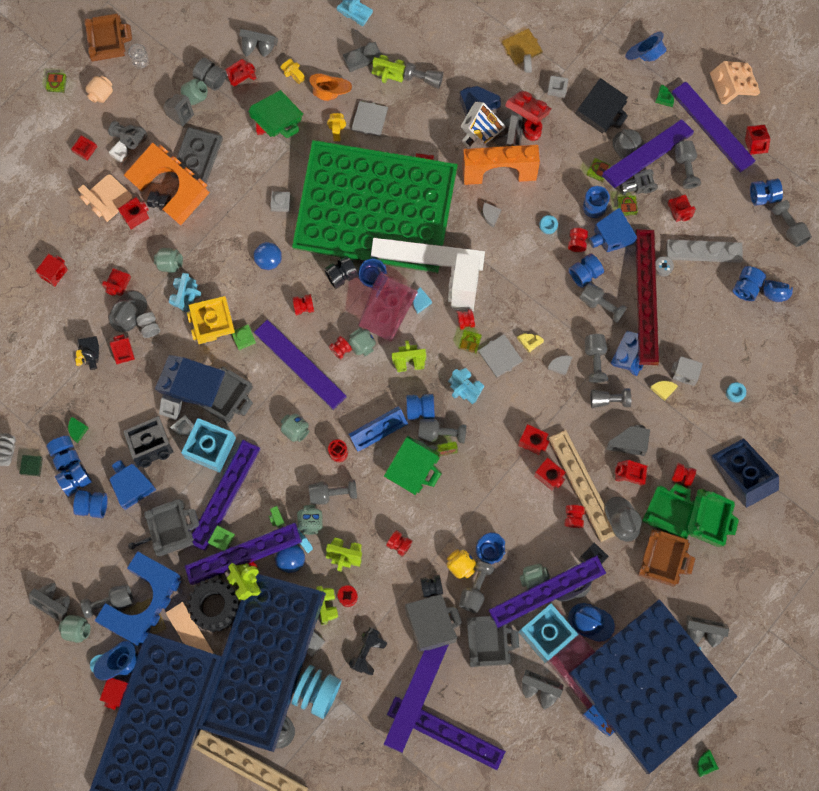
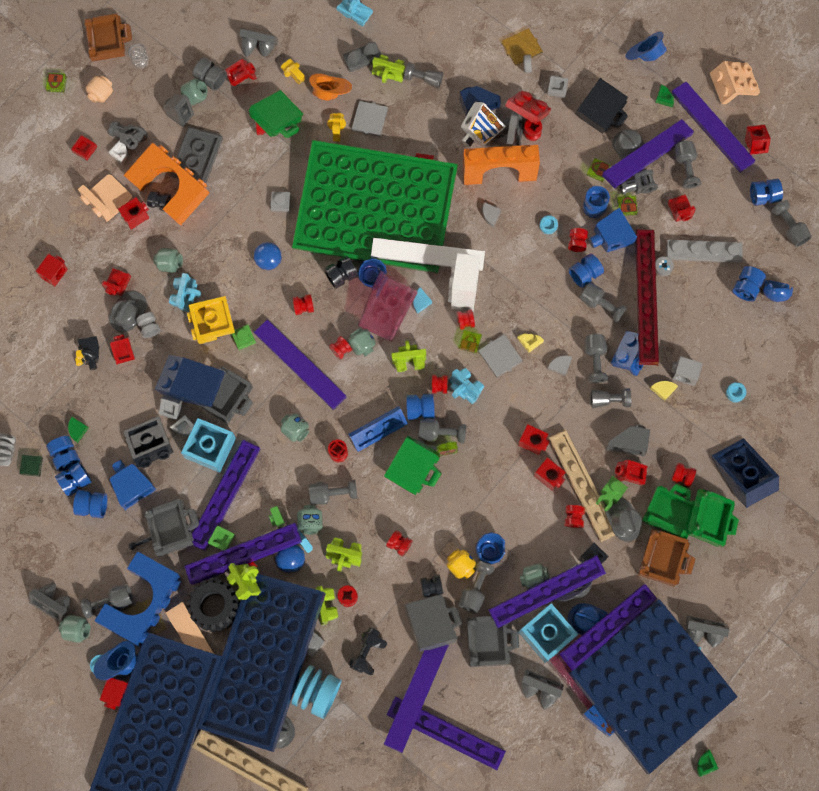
(439, 384): none -> red wheel
(608, 627): none -> dark purple tile
(612, 492): none -> bright green plate

